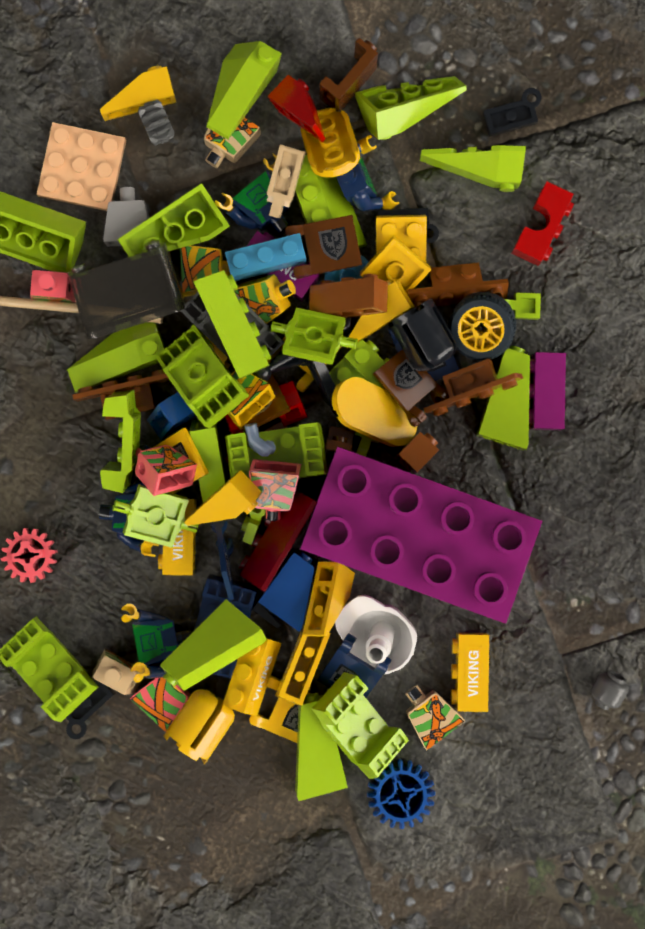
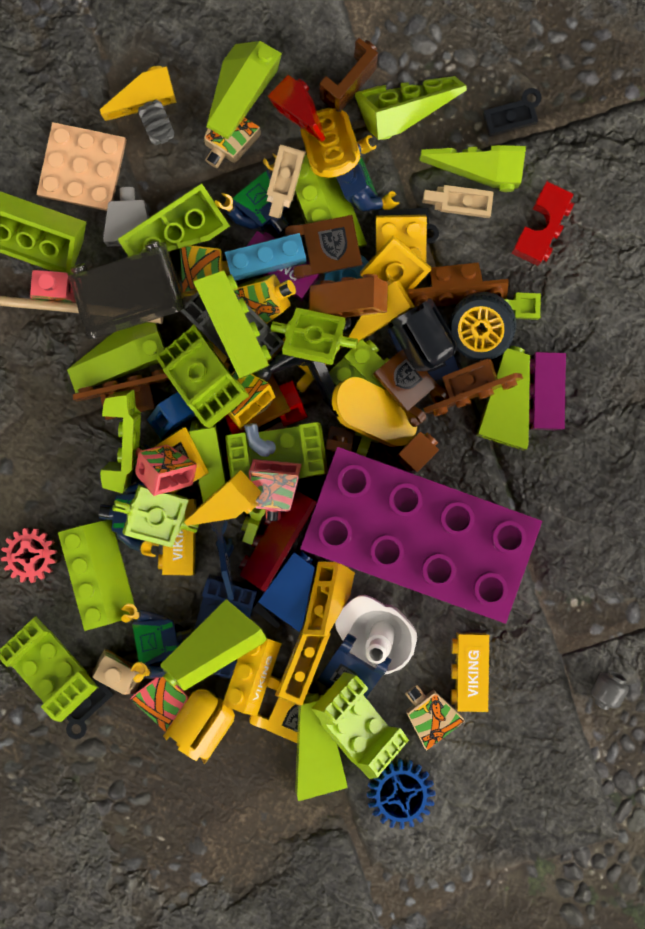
(96, 573): none -> lime slope
(460, 200): none -> tan hinge

